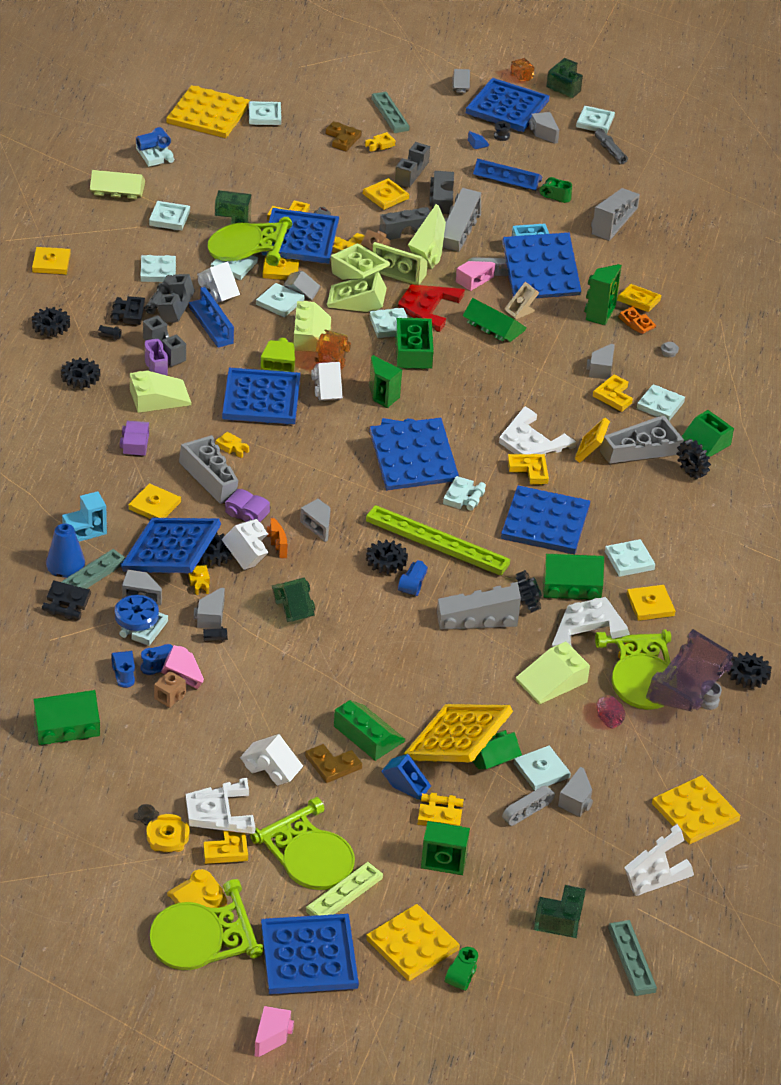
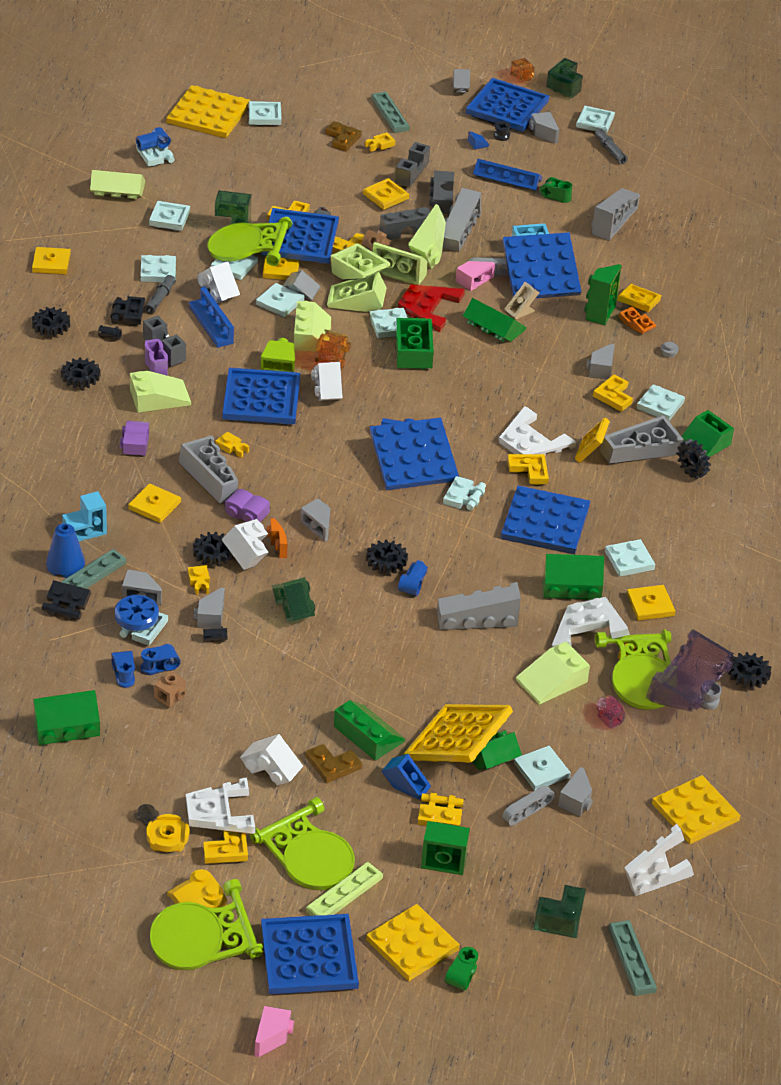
(171, 545): blue plate -> none
(174, 304): dark grey arch -> none
(183, 664): bright pink slope -> none
(384, 382): green slope -> none
(438, 540): lime plate -> none
(529, 591): black gear -> none

